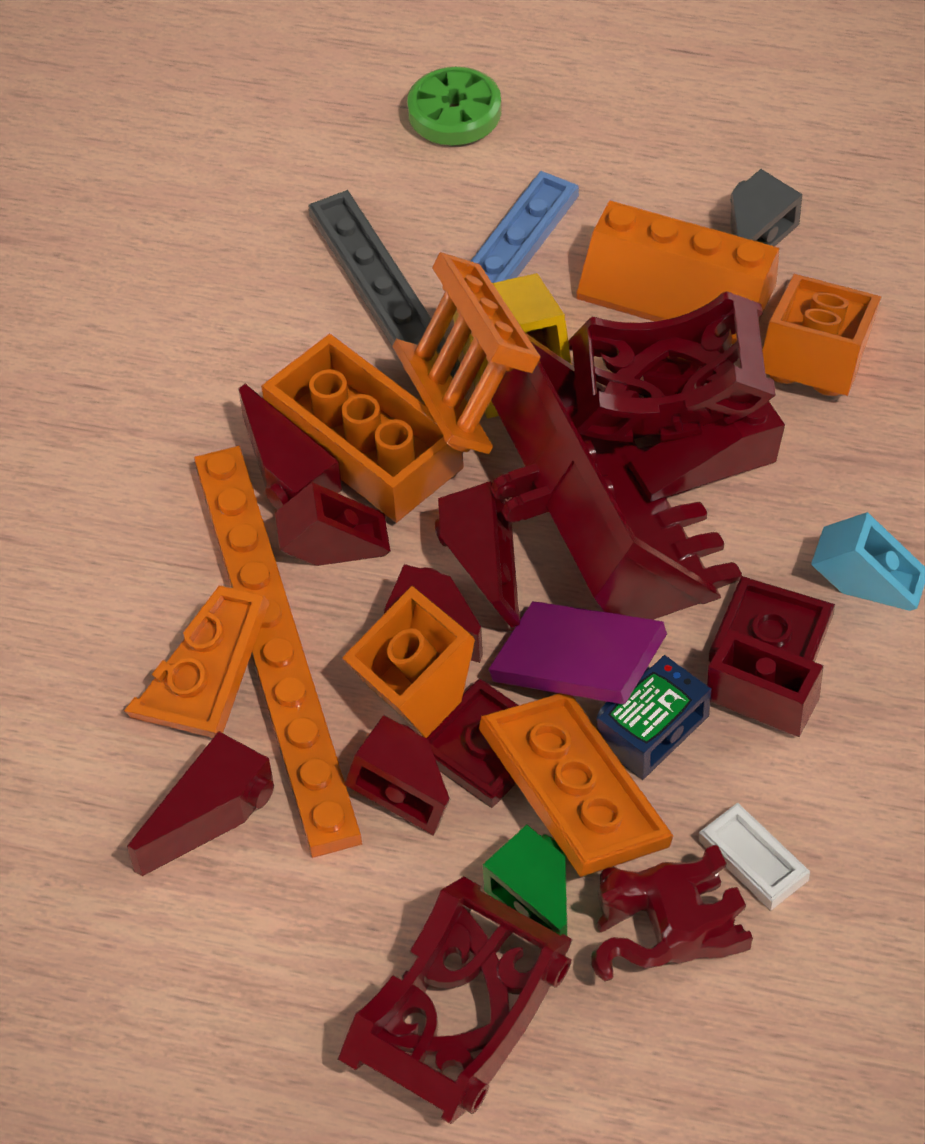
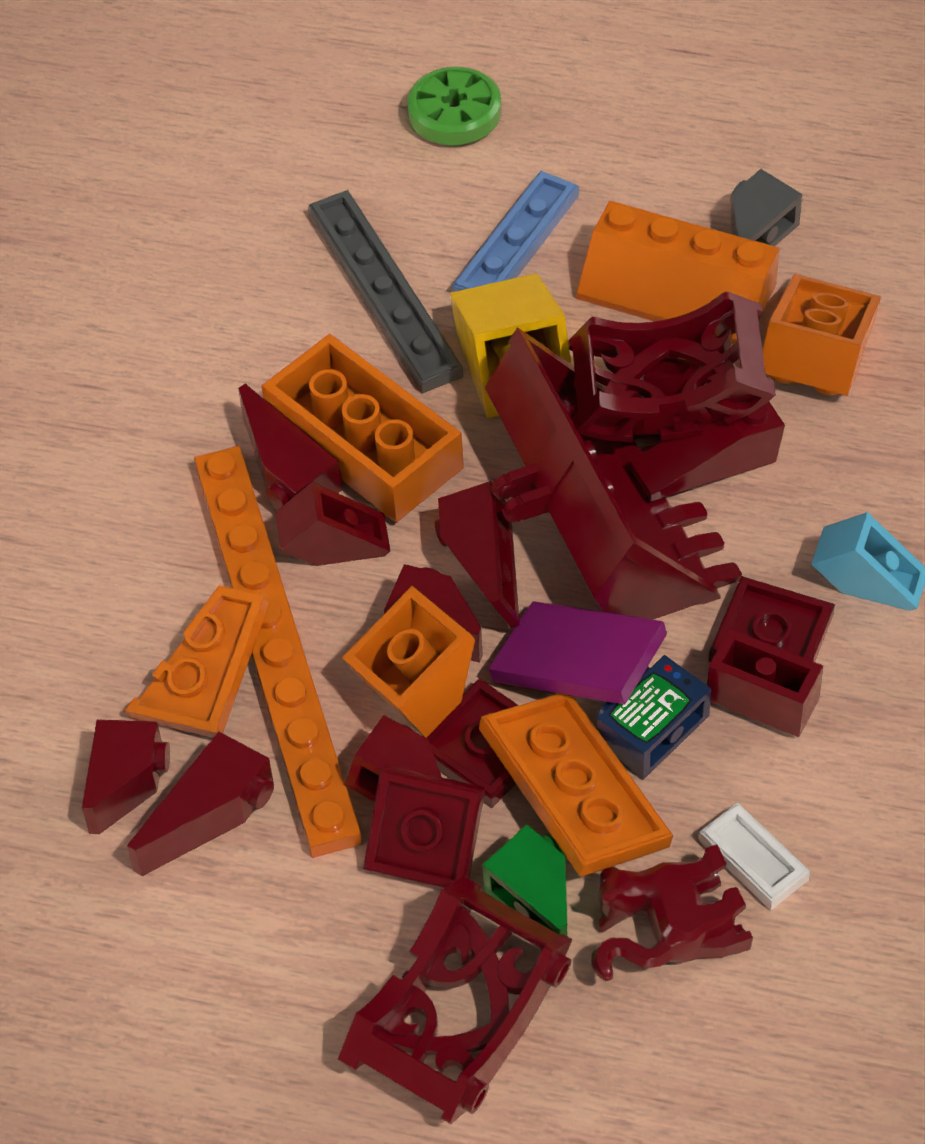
(122, 770): none -> dark red slope
(423, 827): none -> dark red tile
(495, 337): orange fence -> none

